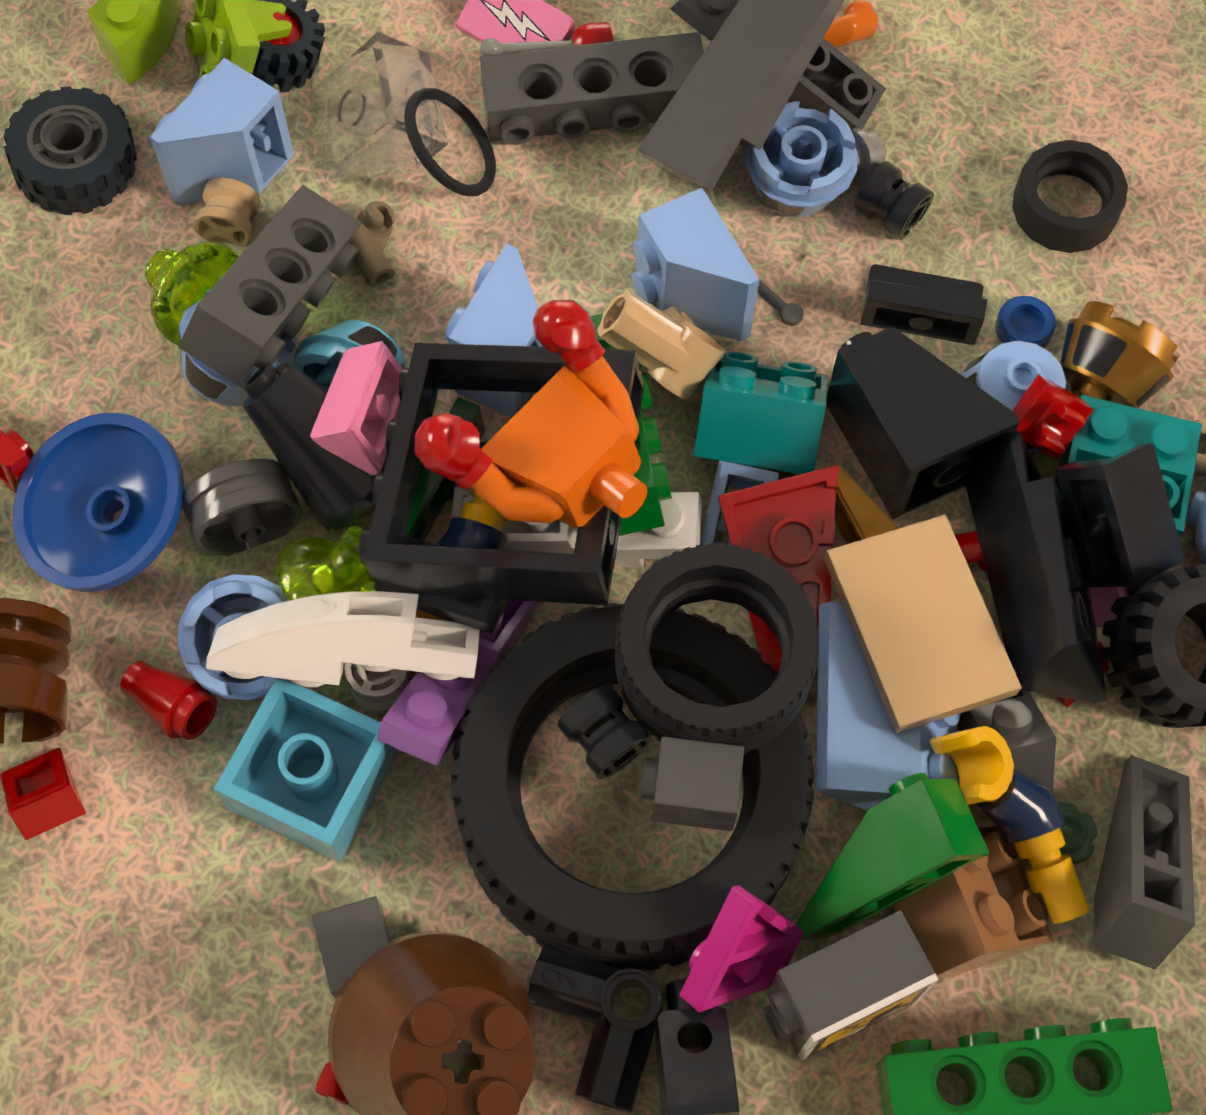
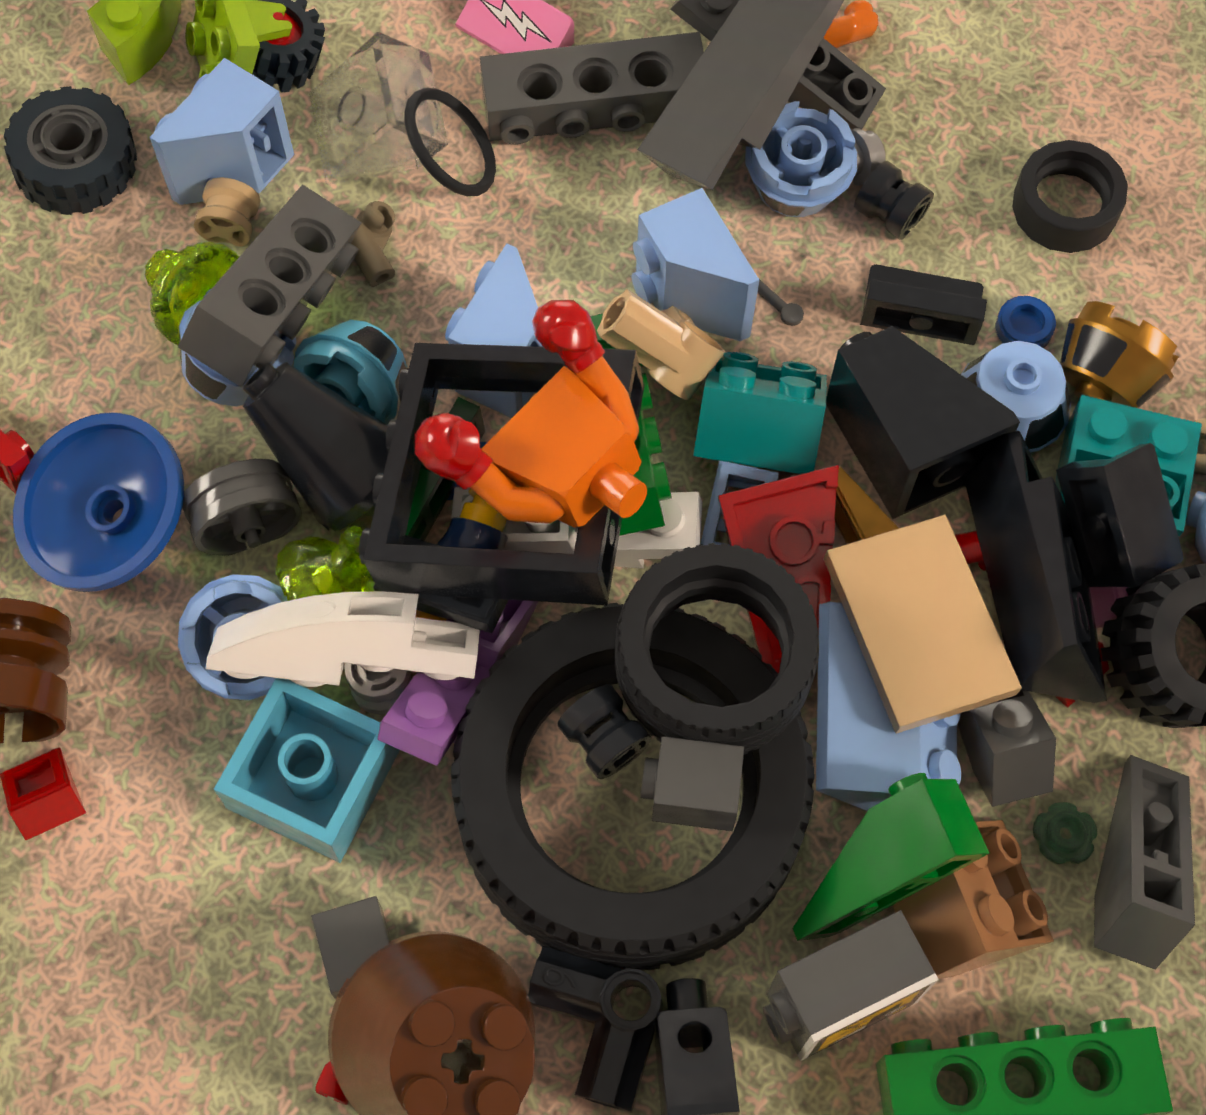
(170, 699): red cone -> none
(360, 407): bright pink slope -> none
(585, 34): hinge -> none
(740, 952): dark pink wing -> none
(1022, 811): yellow piece -> none
(1050, 416): red tile -> none

